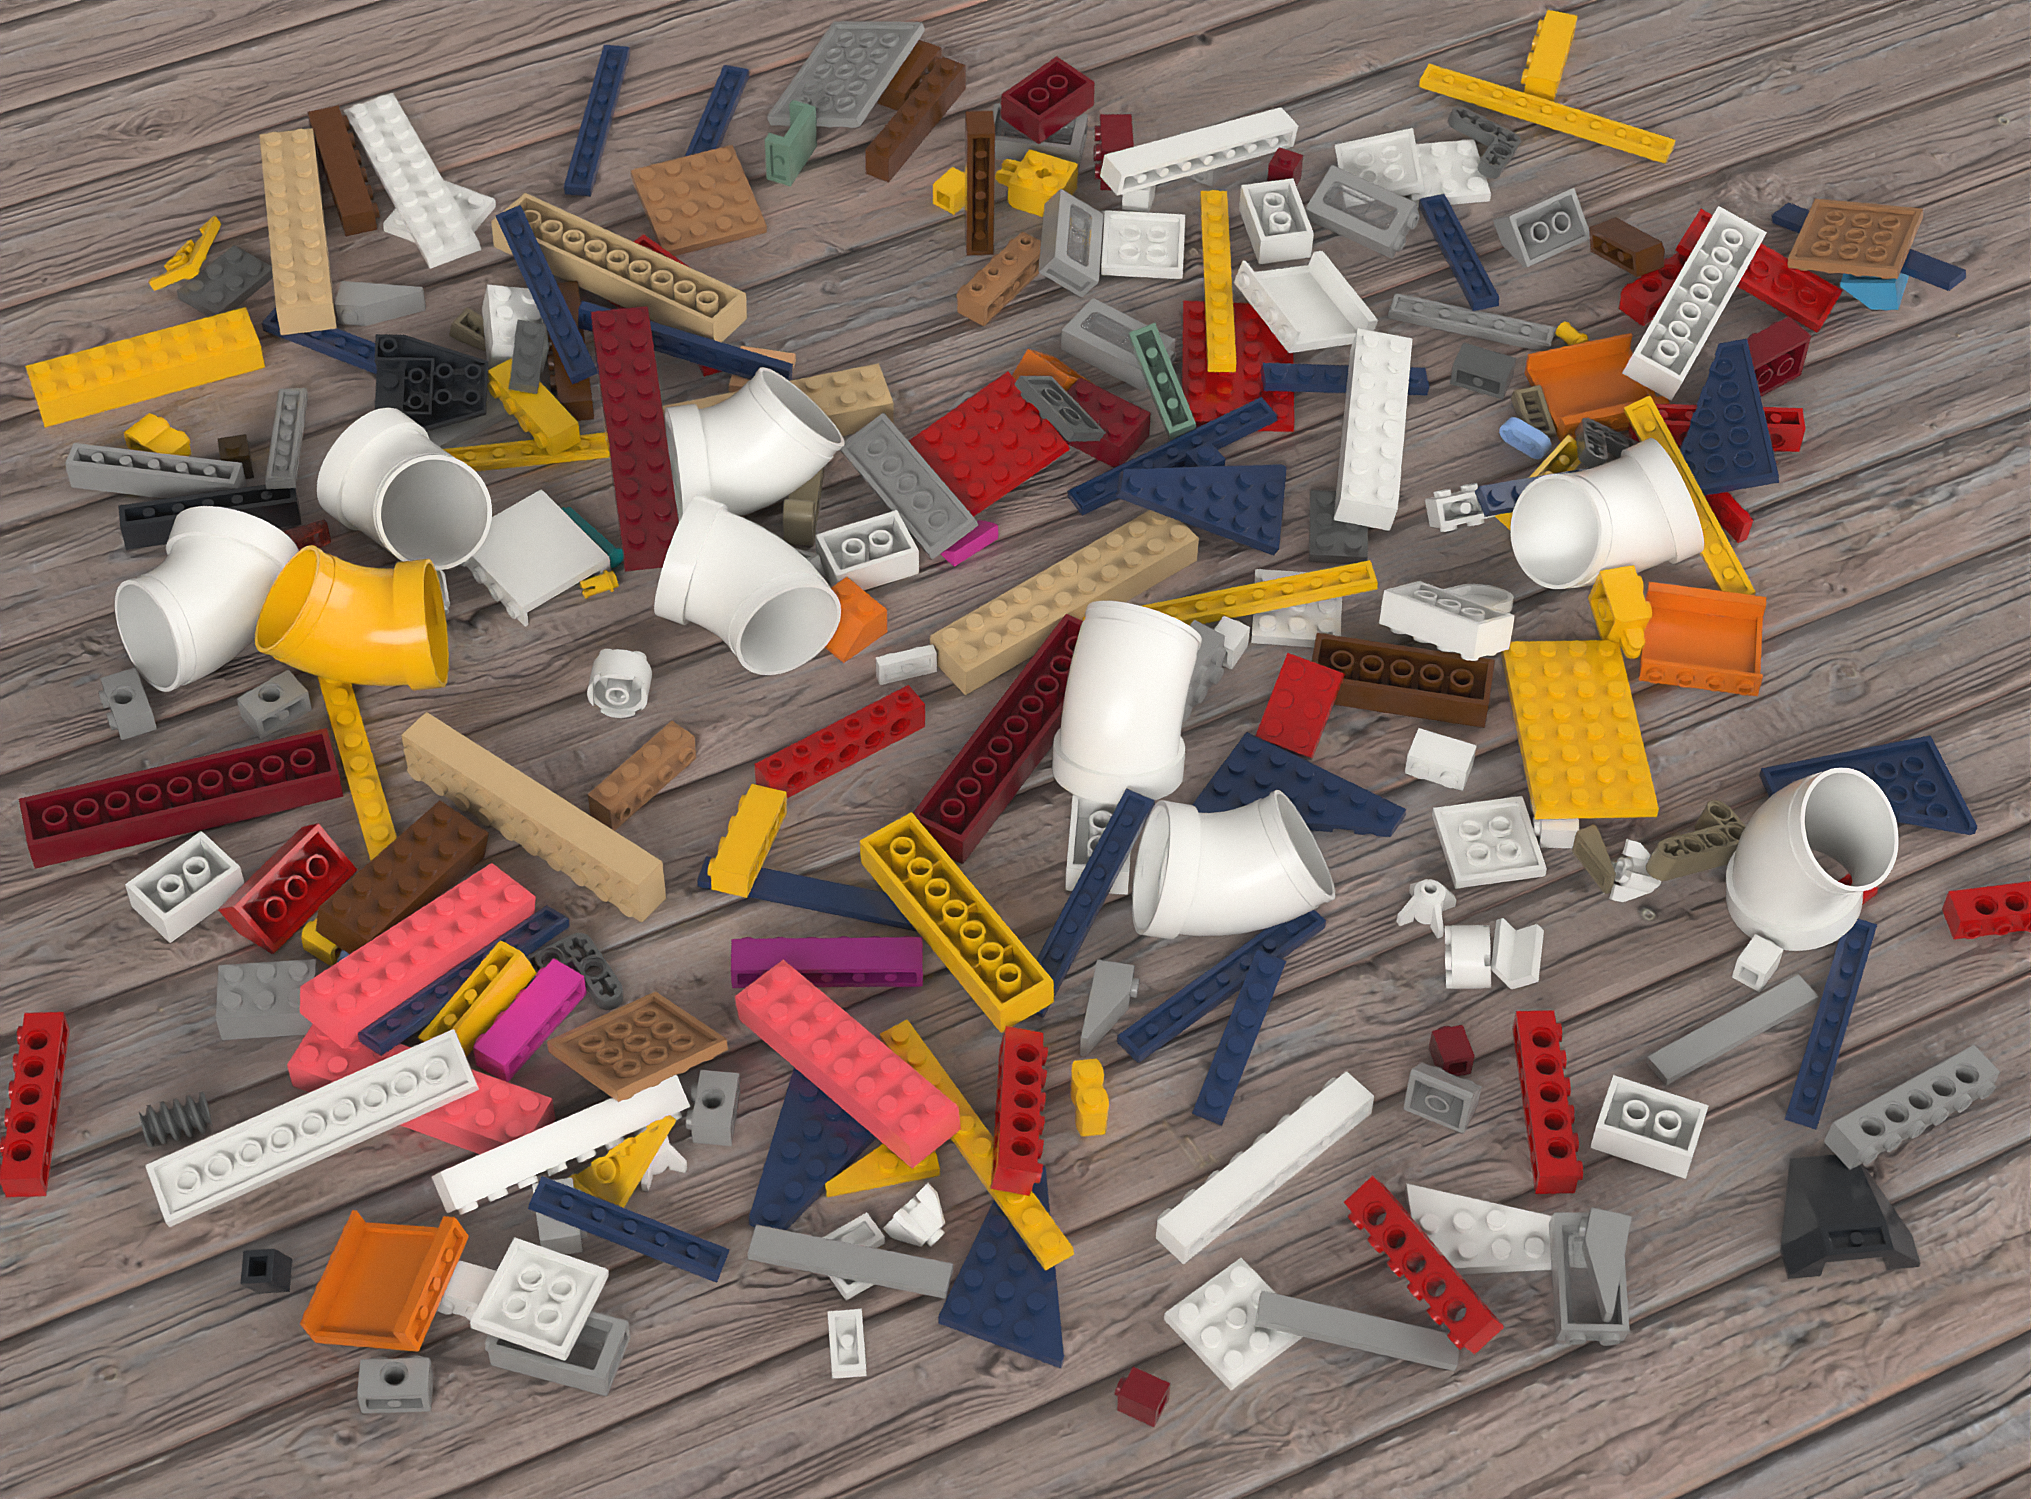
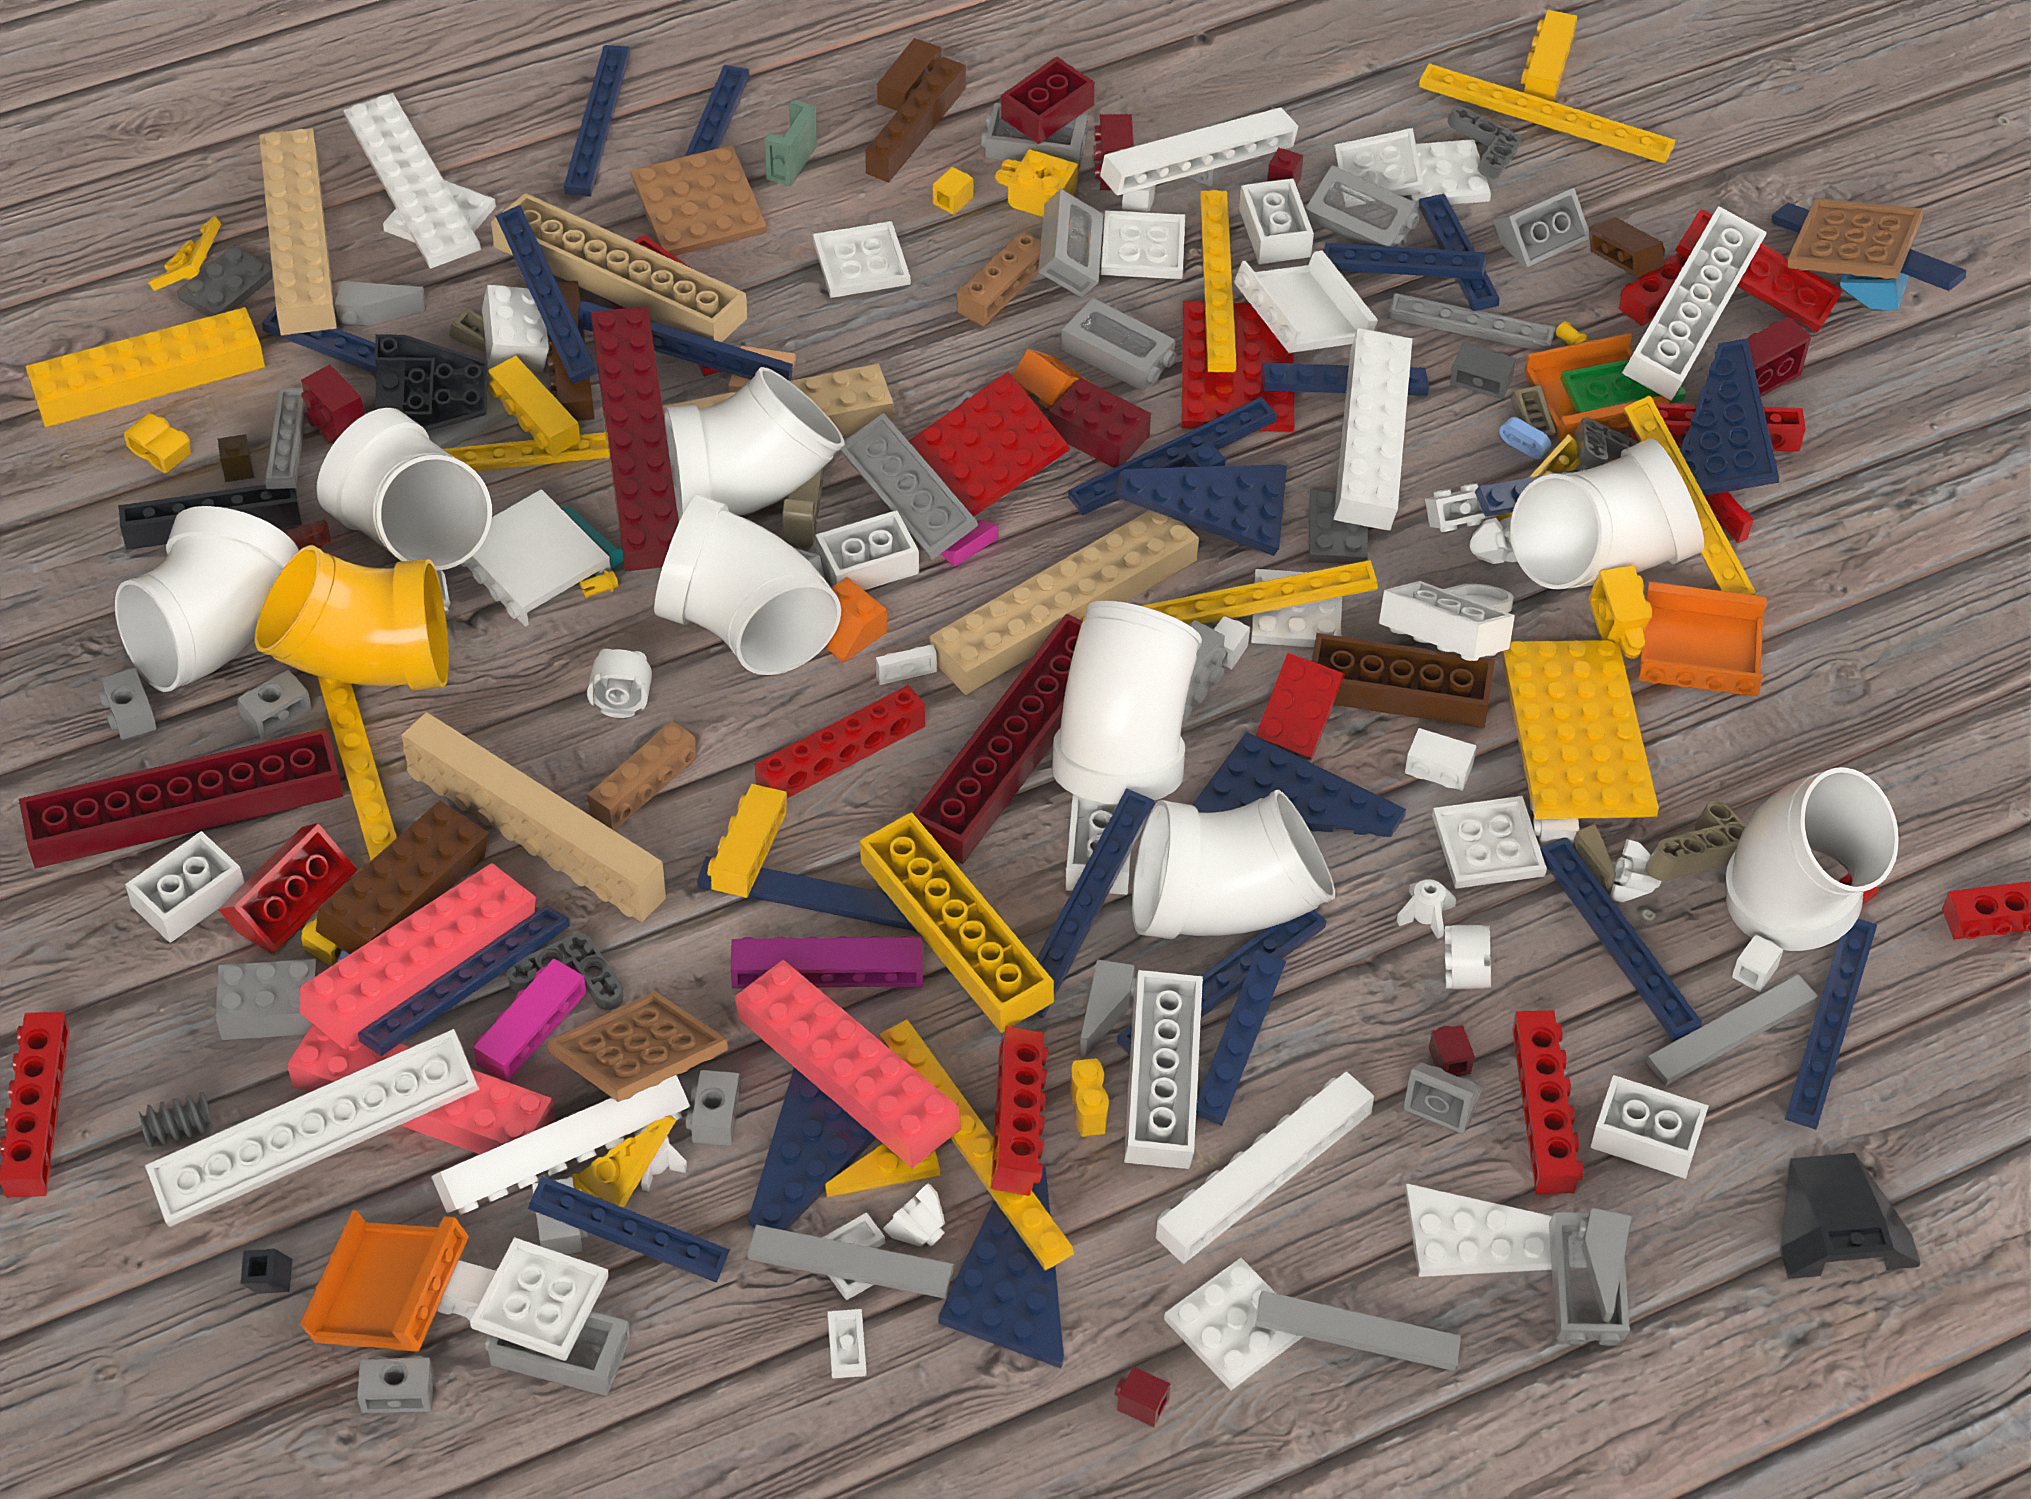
(149, 472): light grey brick -> none
(330, 403): none -> dark red brick
(343, 172): reddish brown brick -> none
(483, 996): yellow brick -> none
(527, 356): dark grey plate -> none
(848, 71): light grey plate -> none
(861, 259): none -> white plate
(979, 182): reddish brown brick -> none
(1059, 408): dark grey plate -> none
(1162, 381): sand green brick -> none
(1163, 1070): none -> white brick
(1407, 260): none -> dark blue plate
(1479, 1322): red brick -> none
(1493, 541): none -> white brick
(1517, 954): white panel -> none
(1606, 386): none -> green plate
(1620, 939): none -> dark blue plate
(1906, 772): dark blue wing -> none
(1912, 1107): light grey brick -> none

